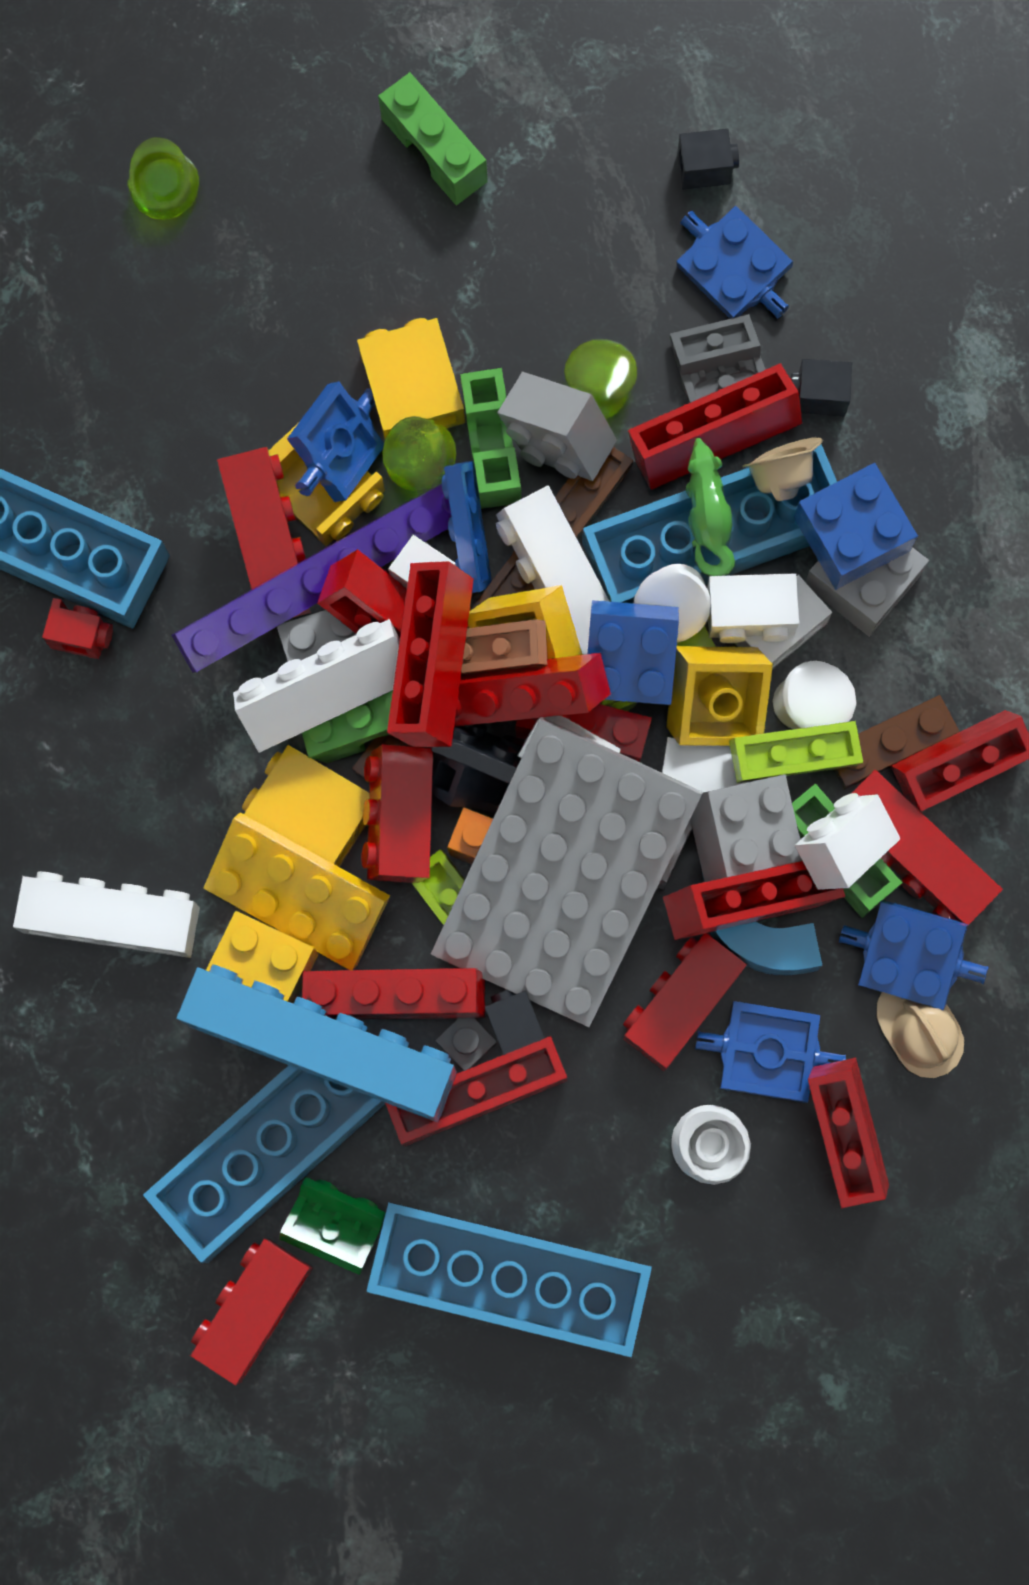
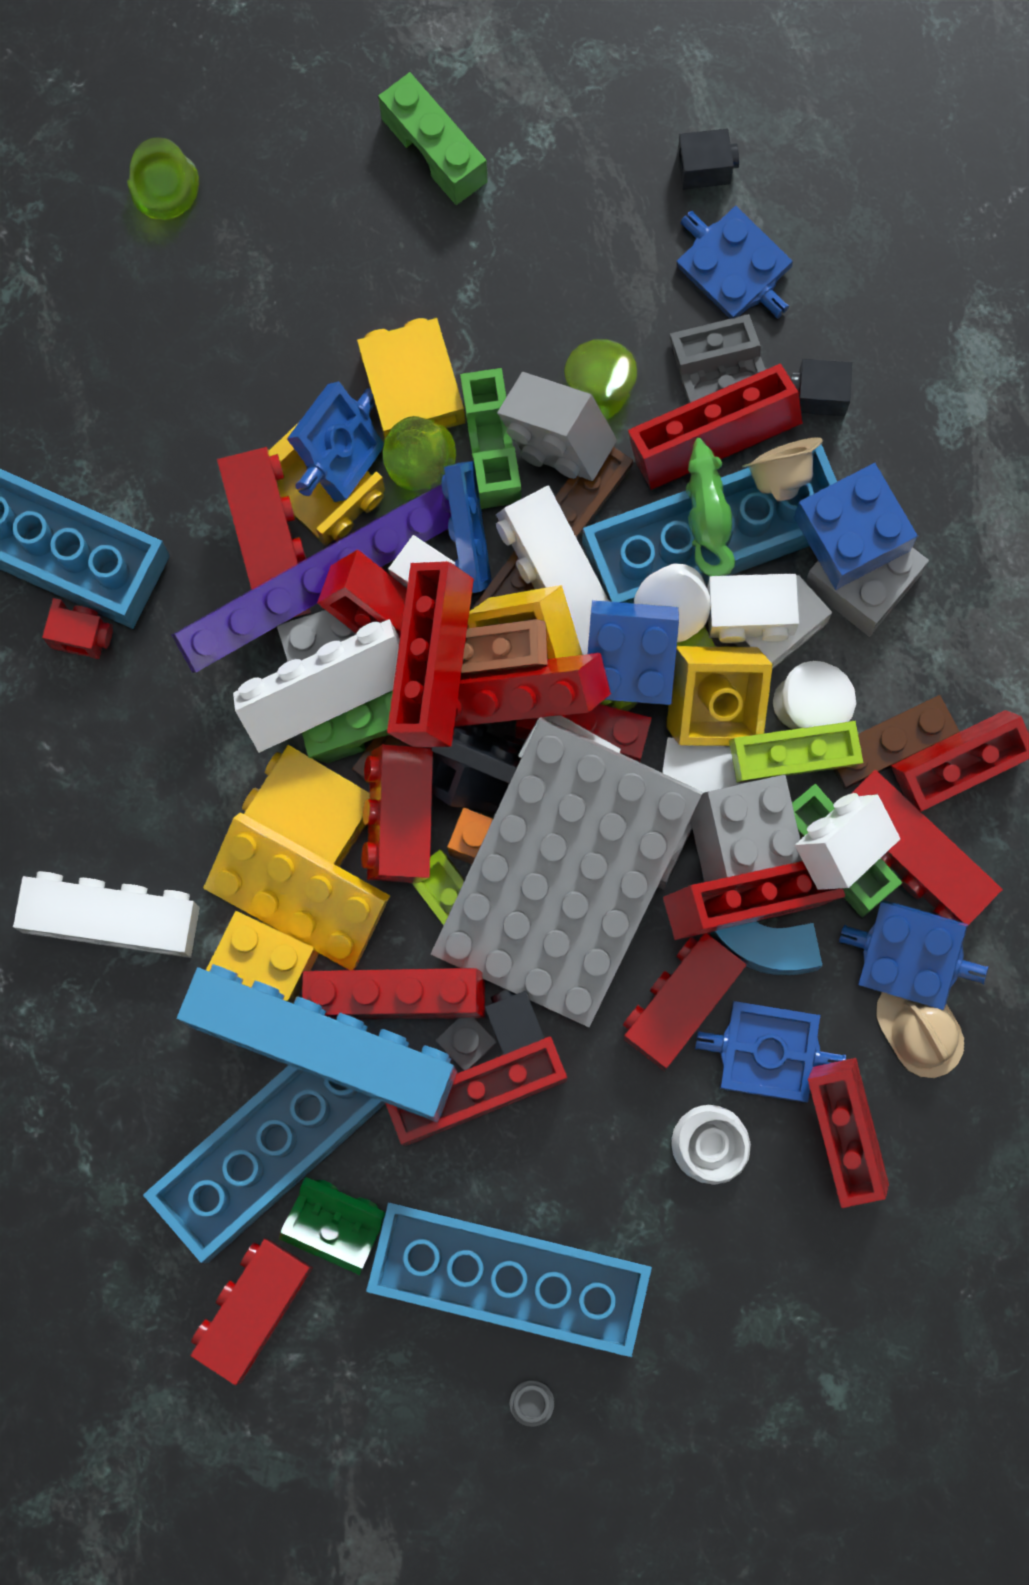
(532, 1403): none -> dark grey plate

